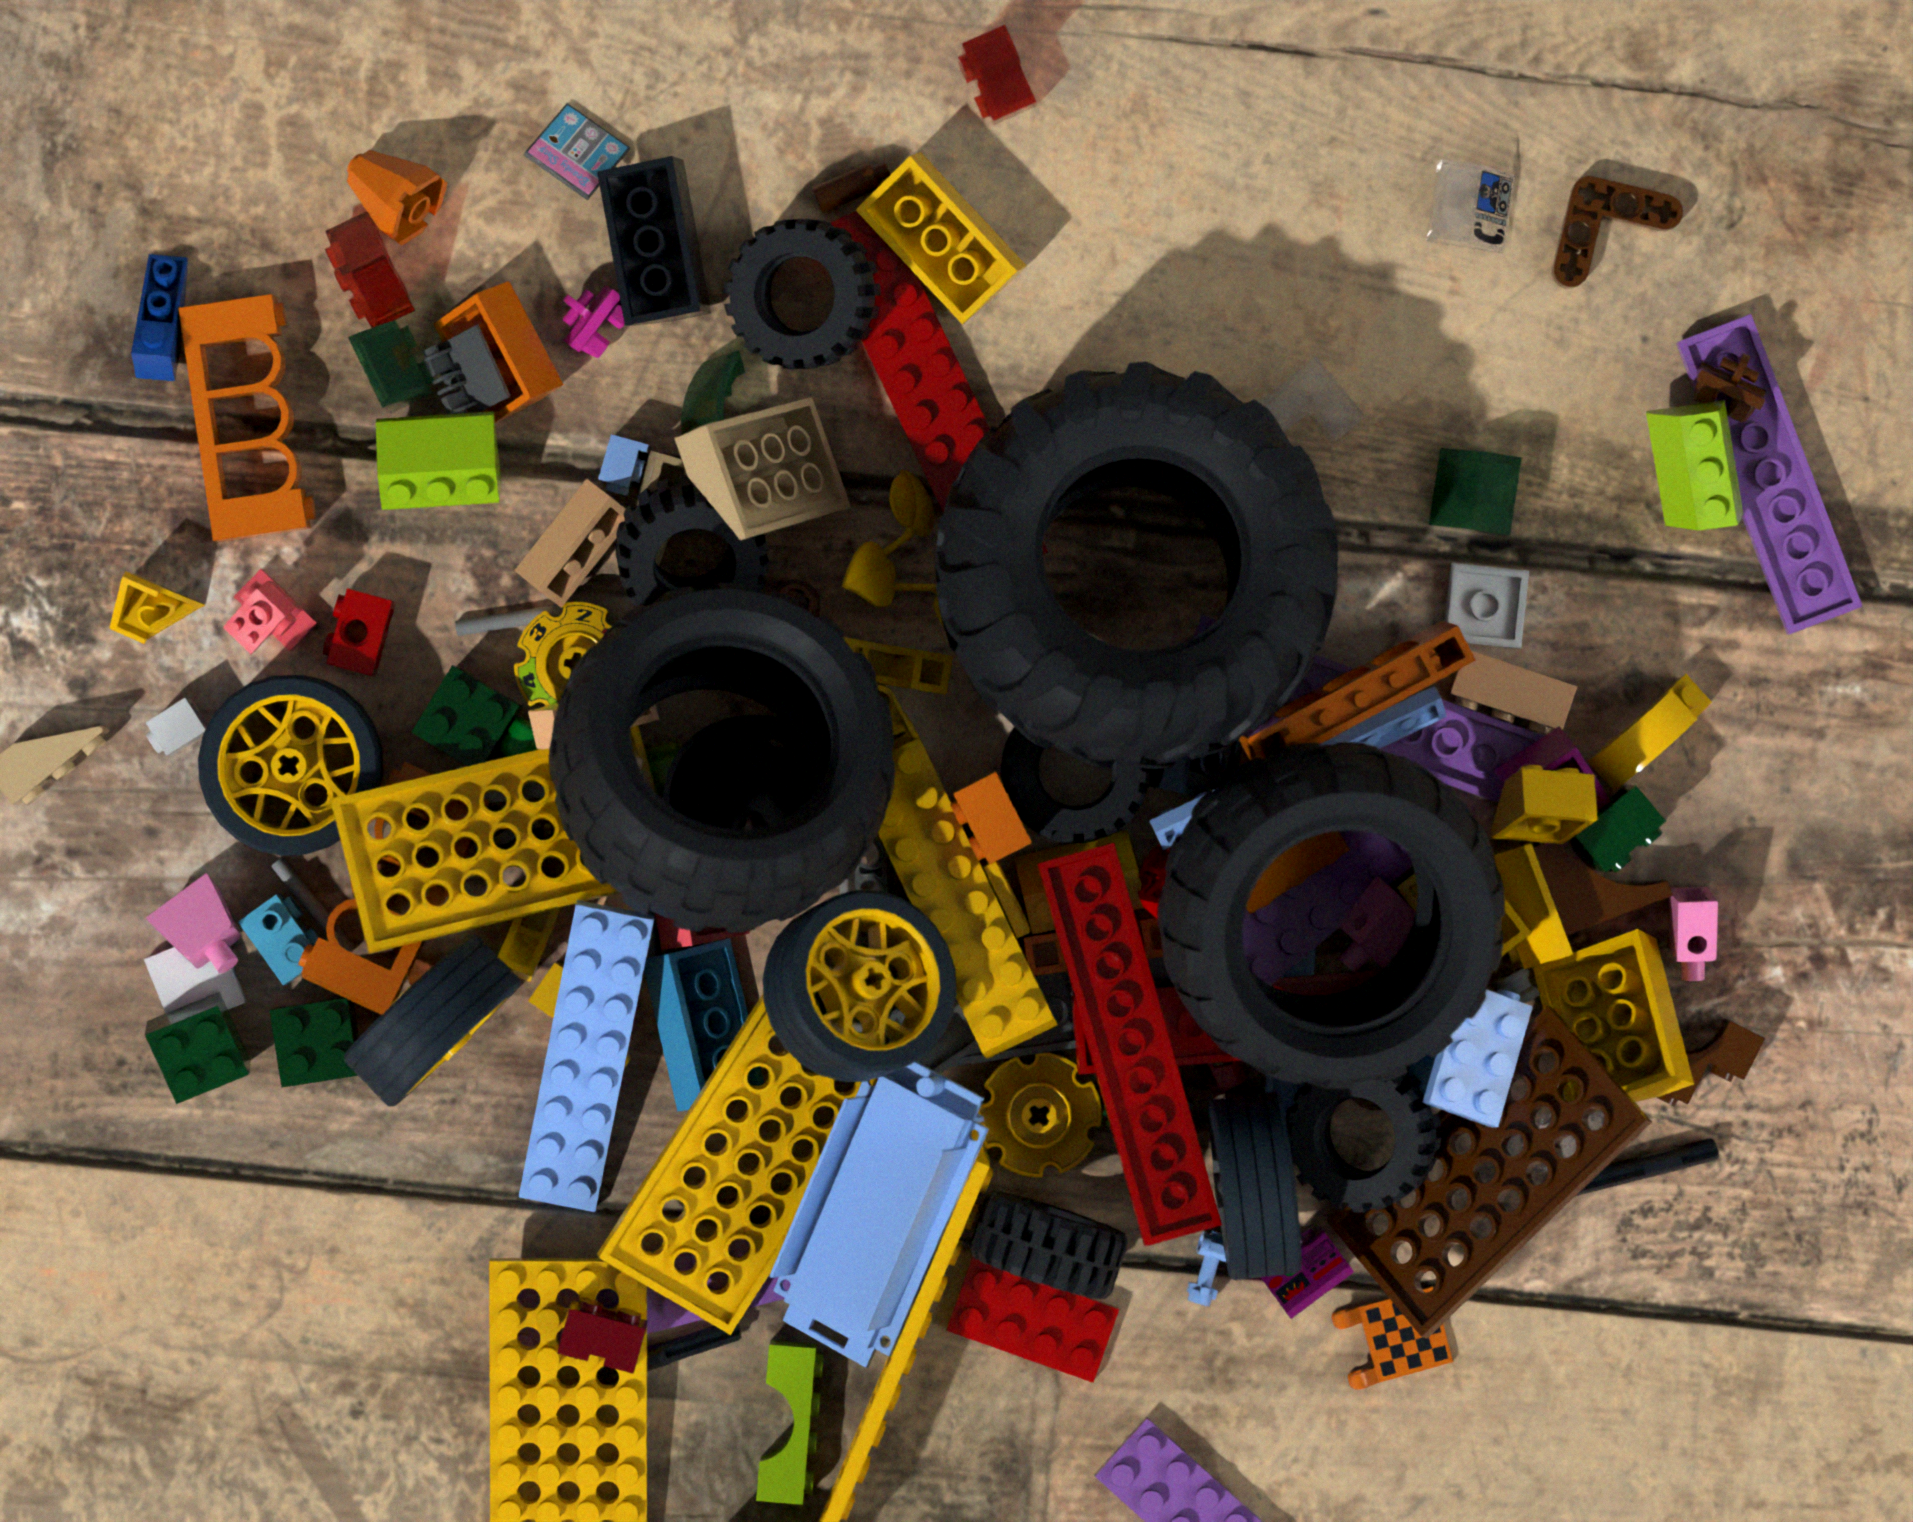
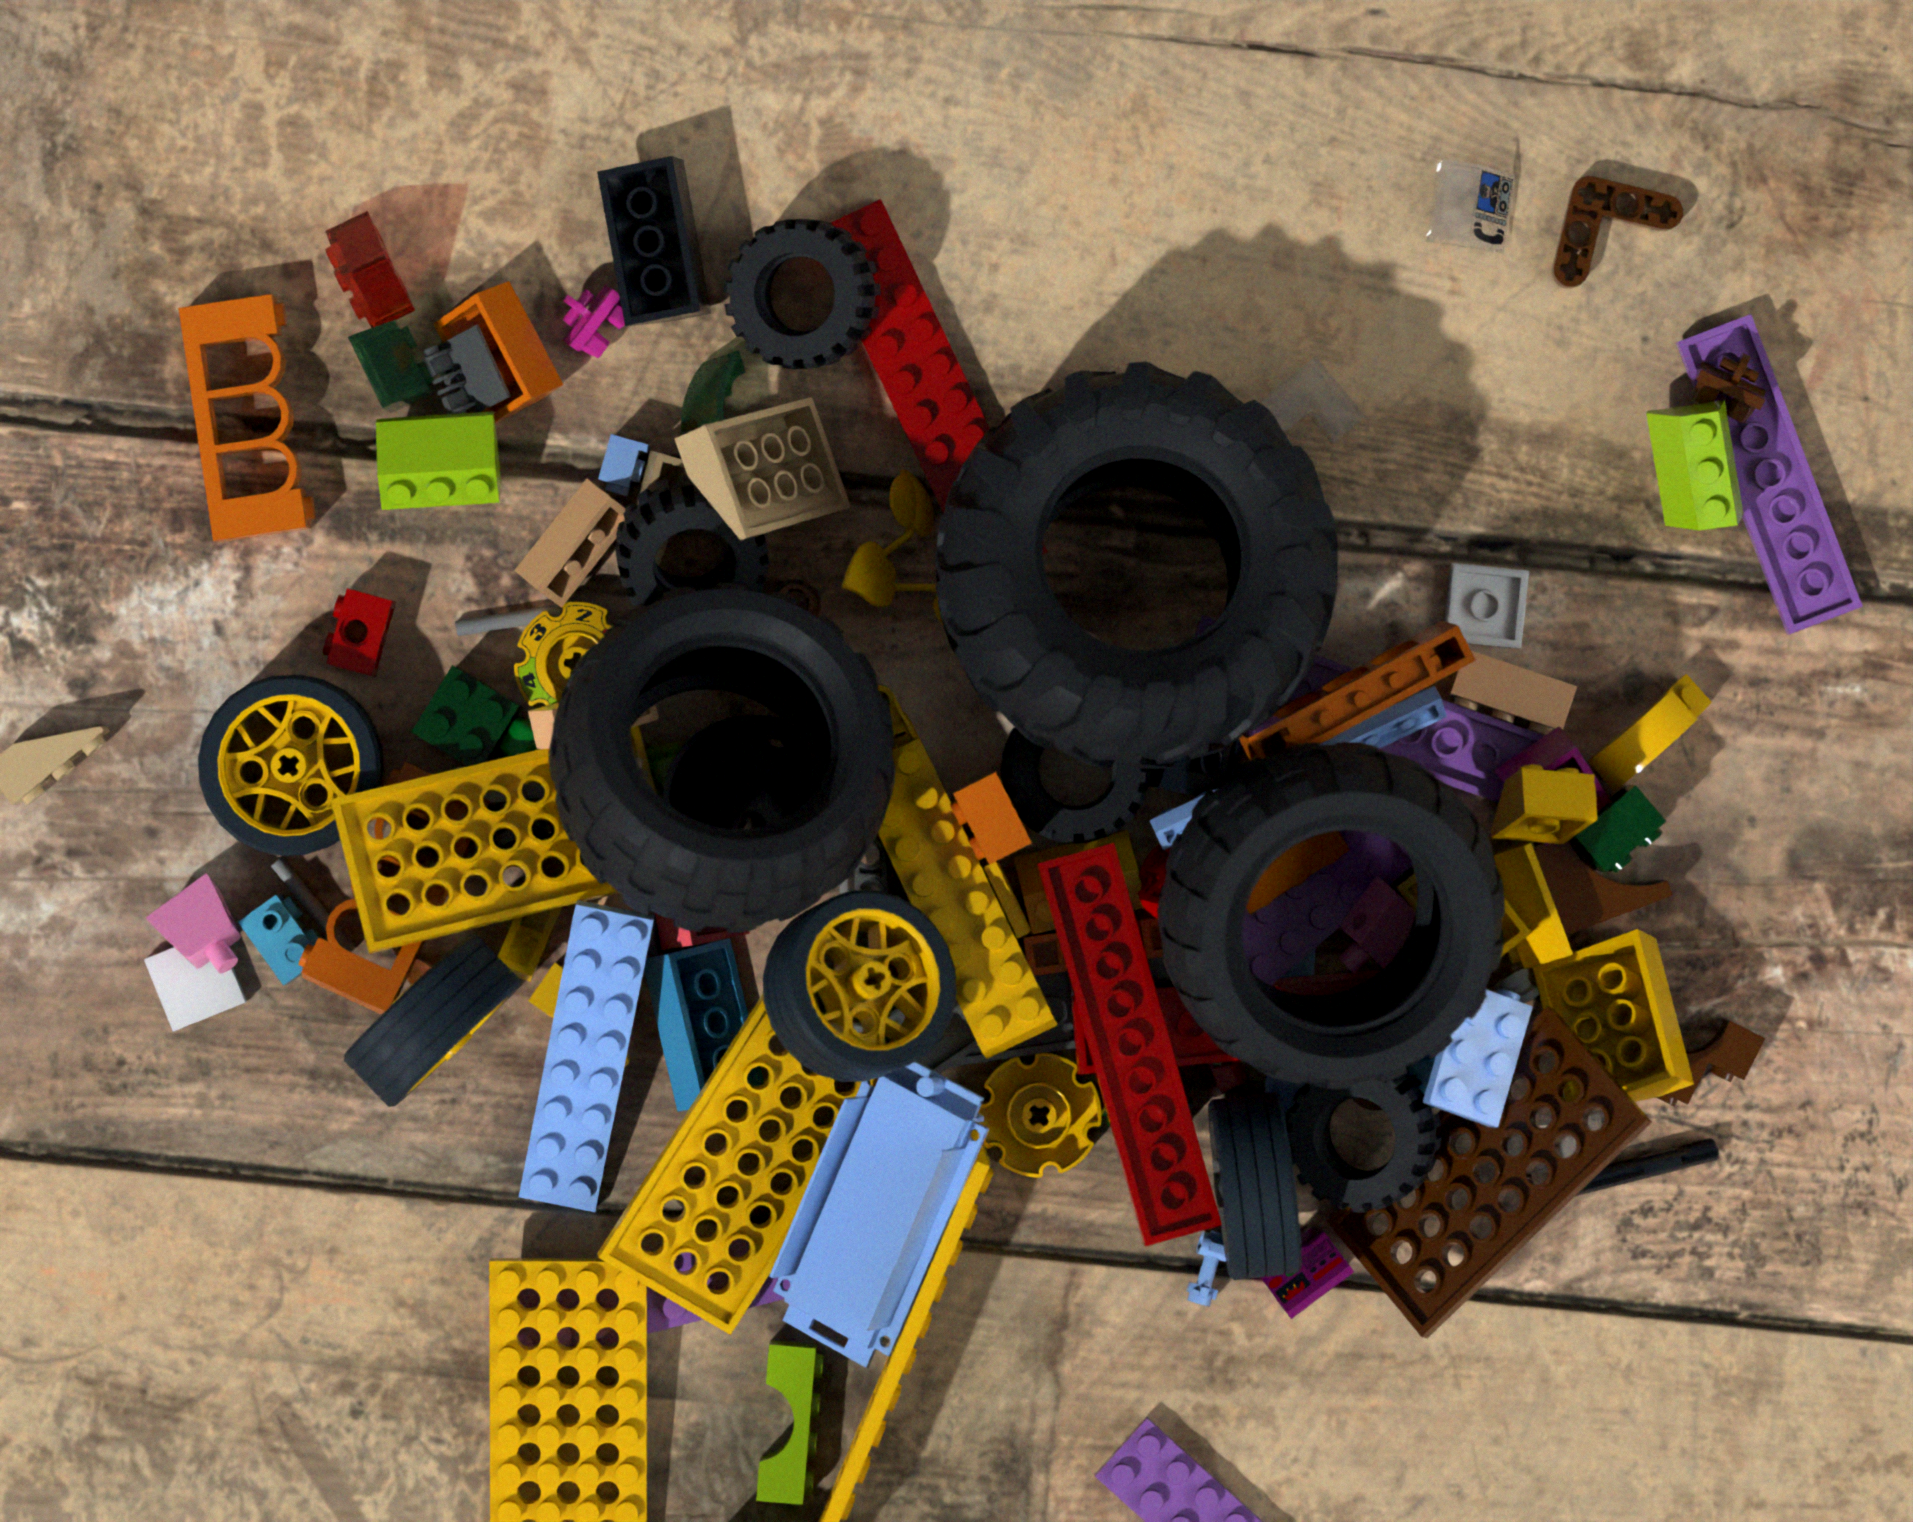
(147, 608): yellow slope -> none
(158, 323): blue slope -> none
(176, 727): white brick -> none
(197, 1048): dark green brick -> none
(268, 611): coral tile -> none
(313, 1040): dark green brick -> none
(396, 193): orange cone -> none
(575, 149): piece -> none
(603, 1334): dark red brick -> none
(677, 1349): black axle -> none
(849, 185): reddish brown cylinder -> none
(906, 666): arch -> none
(941, 237): yellow slope -> none
(997, 74): clear red brick -> none
(1033, 1320): red plate -> none
(1048, 1245): black tyre -> none
(1392, 1343): orange flag -> none
(1475, 491): clear green slope -> none
(1691, 914): bright pink torso -> none

